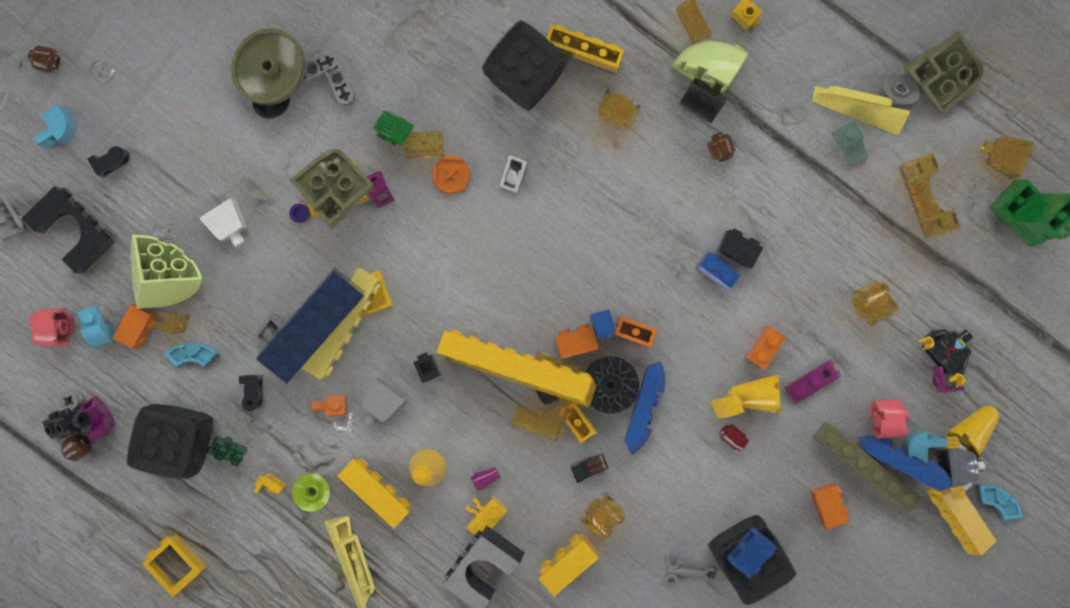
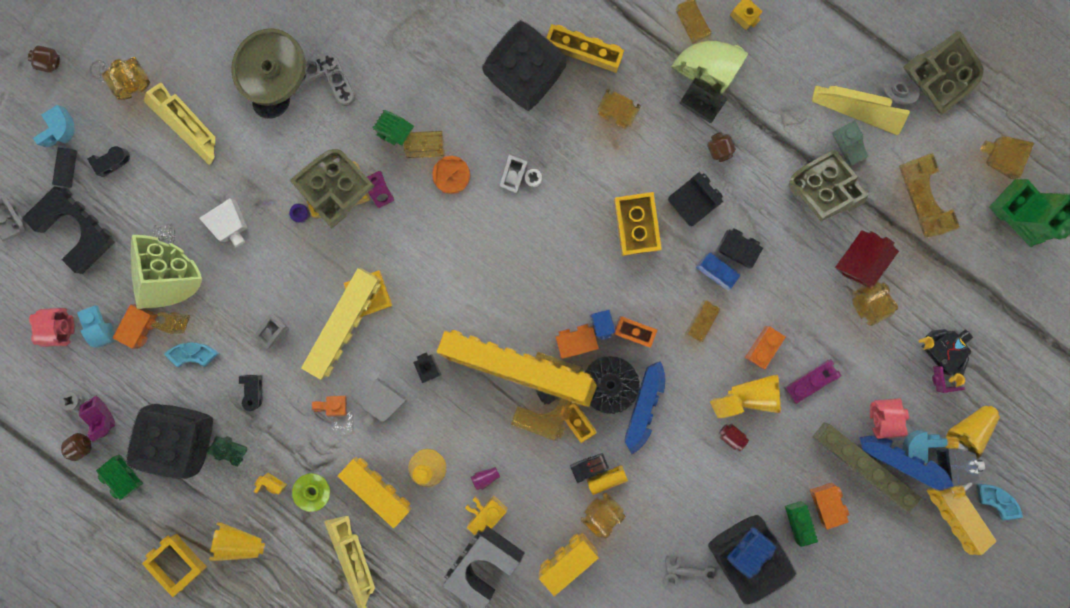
(64, 167): none -> black slope
(66, 423): black brick -> none
(118, 477): none -> green brick
(125, 78): none -> clear yellow brick
(181, 121): none -> light yellow wedge
(234, 544): none -> yellow cone
(310, 325): dark blue brick -> none
(527, 179): none -> white bush
(607, 480): none -> yellow brick
(637, 224): none -> yellow brick
(695, 199): none -> black bracket
(702, 321): none -> clear yellow hinge
(801, 524): none -> green brick
(828, 186): none -> olive slope
(867, 258): none -> dark red brick

